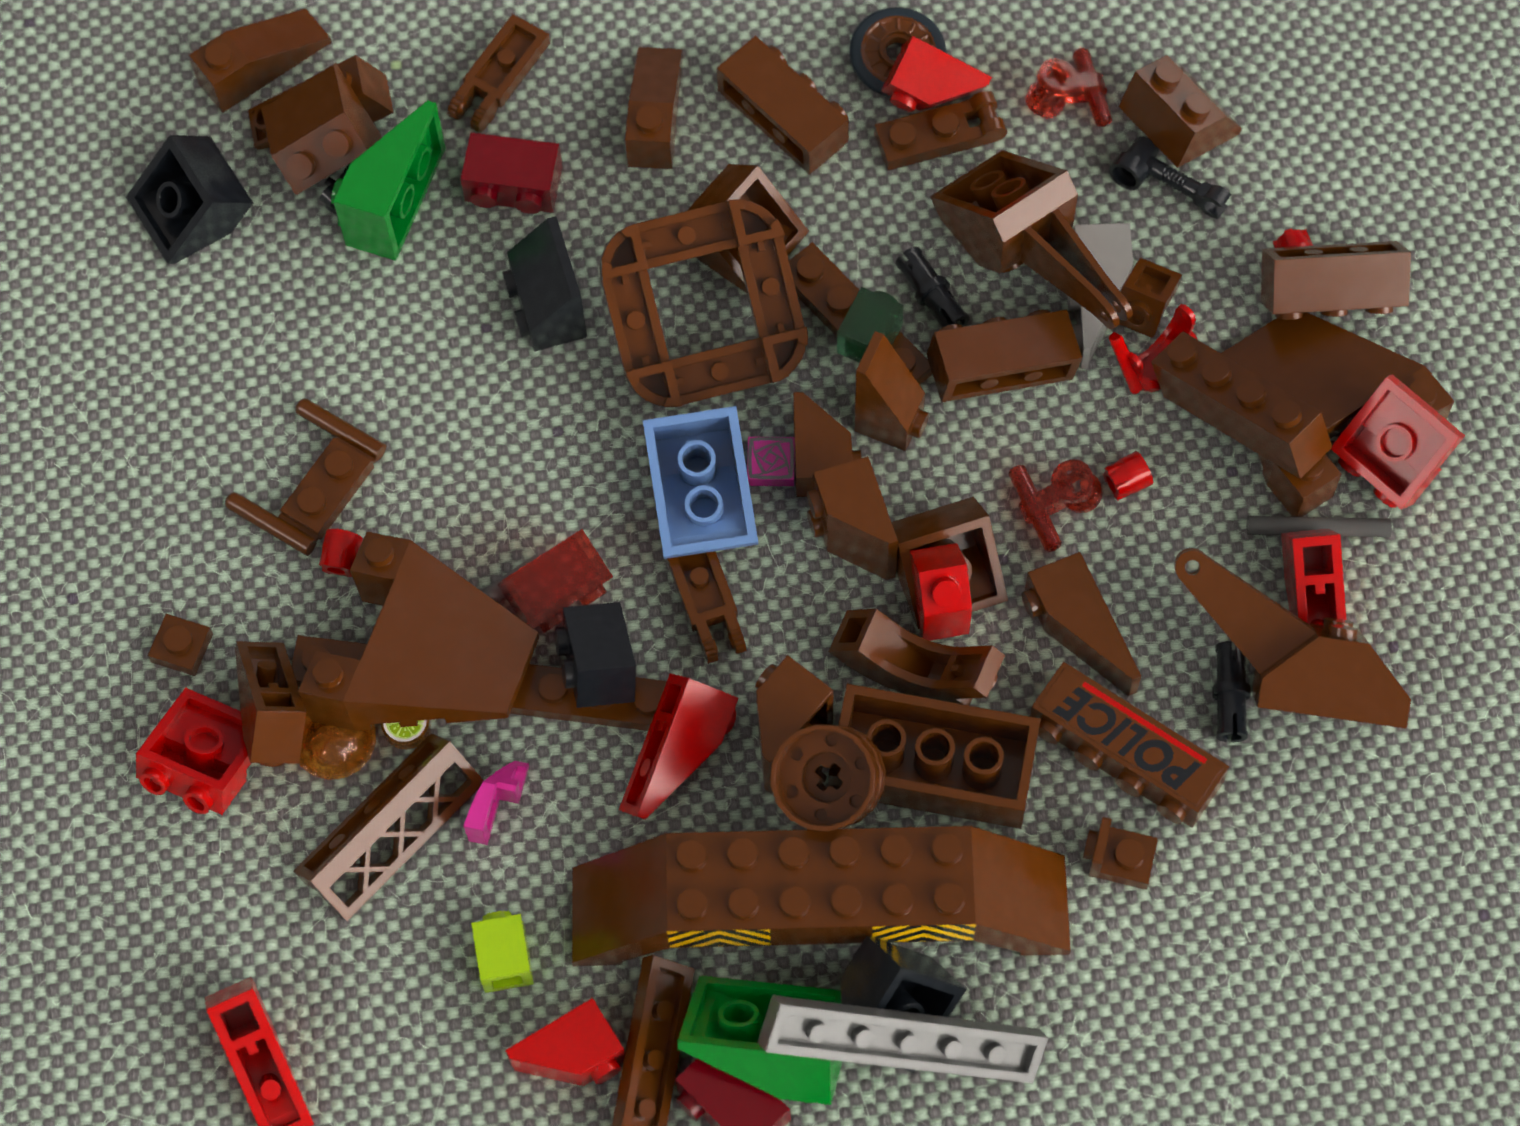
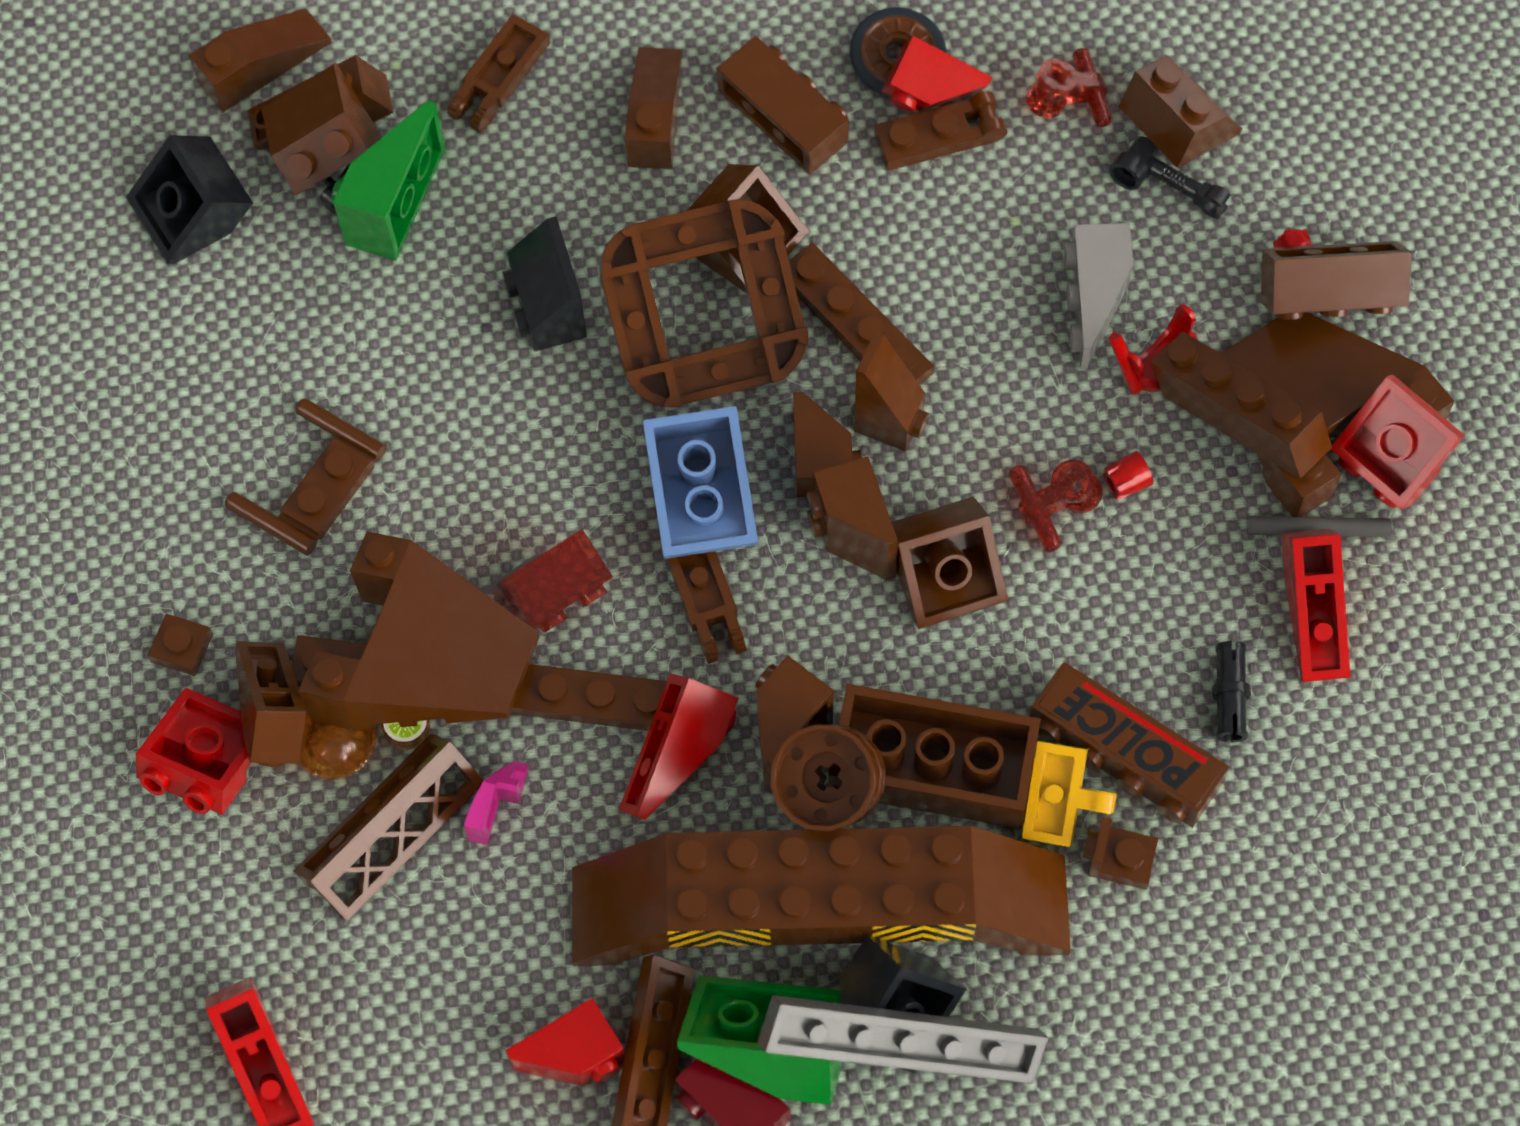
(339, 551): red hose -> none
(502, 951): lime brick -> none
(511, 173): dark red brick -> none
(597, 654): black brick -> none
(771, 461): tile -> none
(868, 314): clear green brick -> none
(912, 664): reddish brown arch -> none
(931, 288): black pin -> none
(941, 591): red slope -> none
(1003, 354): reddish brown brick -> none
(1025, 213): reddish brown slope -> none
(1058, 794): none -> yellow plate
(1079, 619): reddish brown slope -> none
(1149, 294): reddish brown bracket -> none
(1297, 664): reddish brown slope -> none

